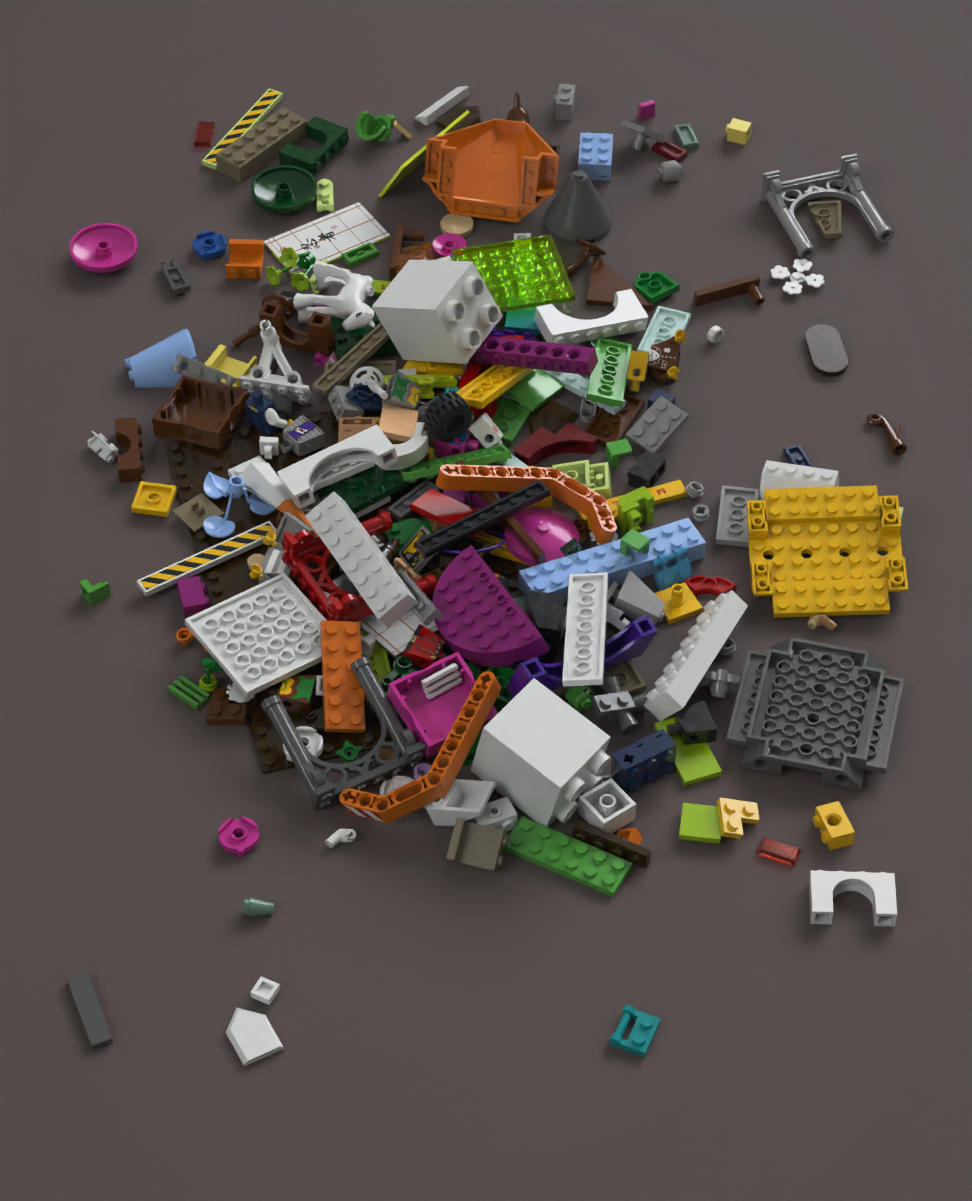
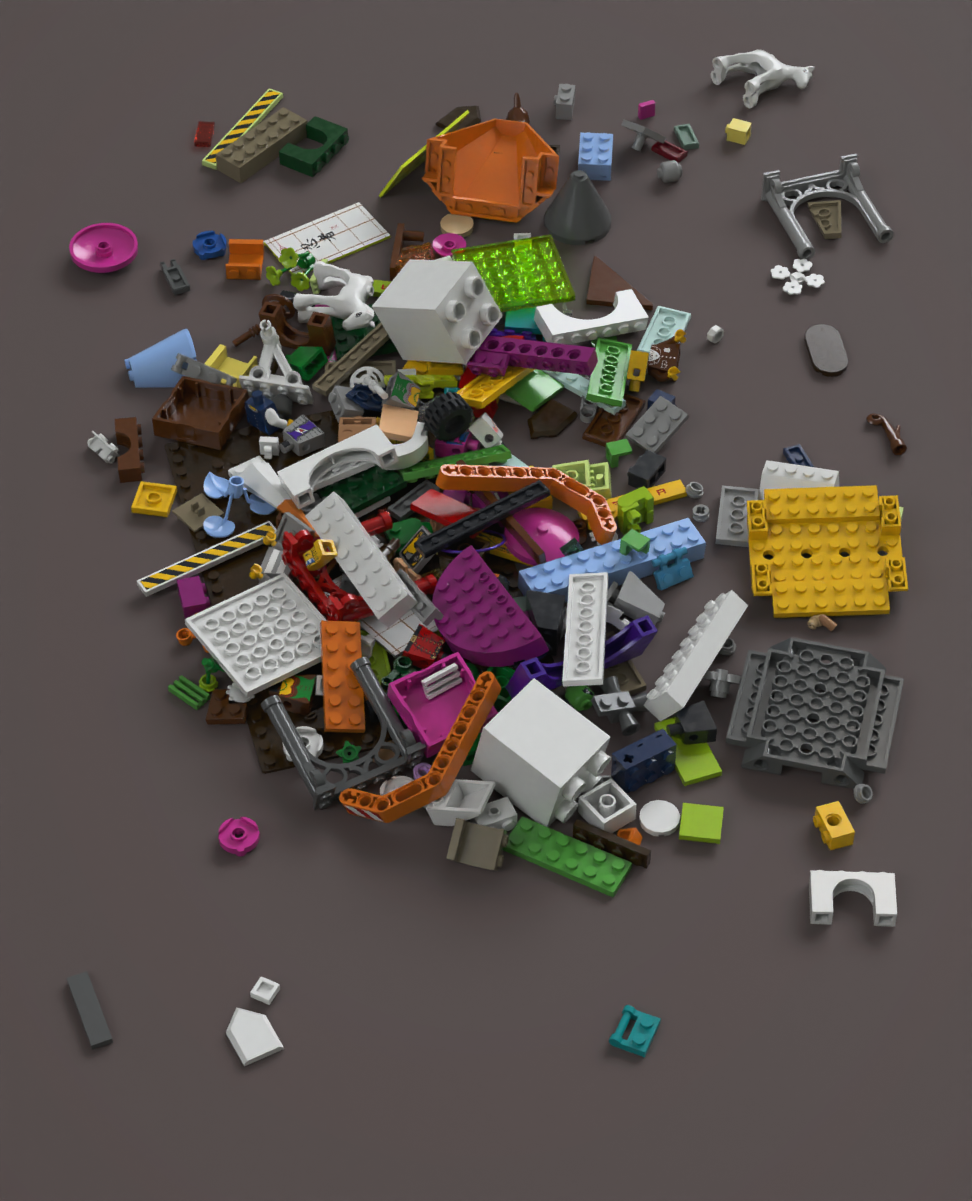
(94, 593): bright green panel -> none
(255, 559): tan tile -> none
(255, 907): sand green cone -> none
(283, 189): dark green dish -> none
(307, 361): none -> green torso
(317, 556): none -> yellow leg
(325, 196): yellowish green plate -> none
(341, 835): white arm -> none
(360, 254): bright green tile -> none
(378, 127): bright green helmet -> none
(443, 105): white slope -> none
(489, 363): none -> magenta bracket
(510, 419): bright green tile -> none
(547, 444): dark red arch -> none
(589, 250): reddish brown dish -> none
(655, 285): green plate -> none
(659, 818): none -> white tile
(679, 603): yellow tile -> none
(709, 585): red tile -> none
(730, 289): reddish brown piece -> none
(733, 813): yellow plate -> none
(765, 66): none -> white animal
(778, 851): clear red tile -> none
(863, 793): none -> light grey plate

